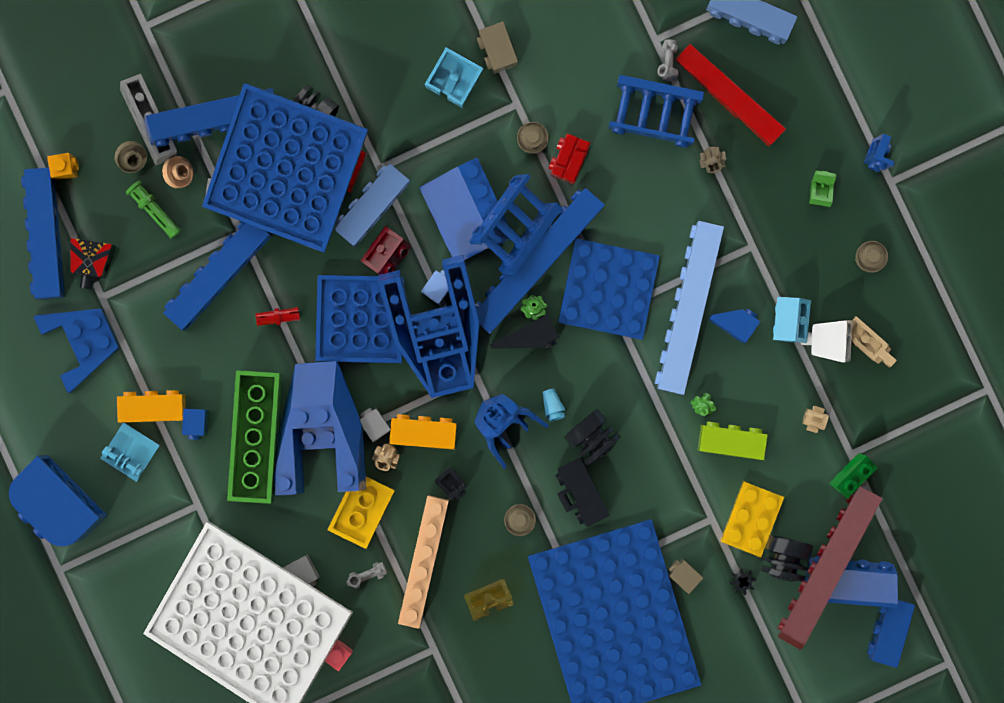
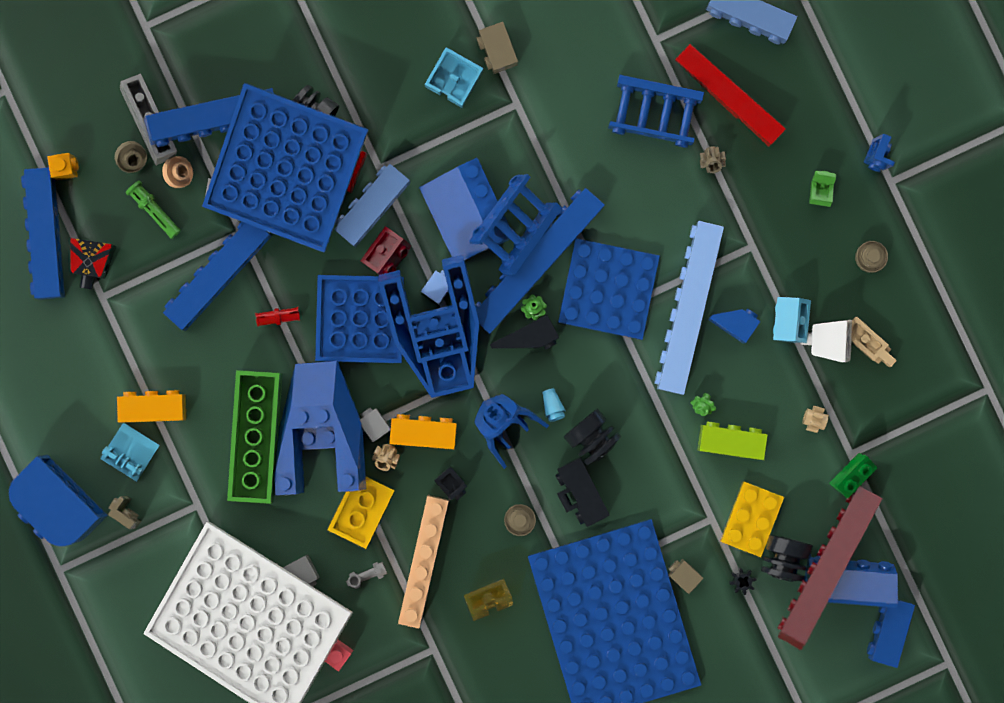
(89, 337): blue wing -> none
(124, 516): none -> dark tan bracket
(195, 423): blue brick -> none
(532, 138): dark tan plate -> none
(570, 158): red brick -> none
(666, 70): light grey bar -> none

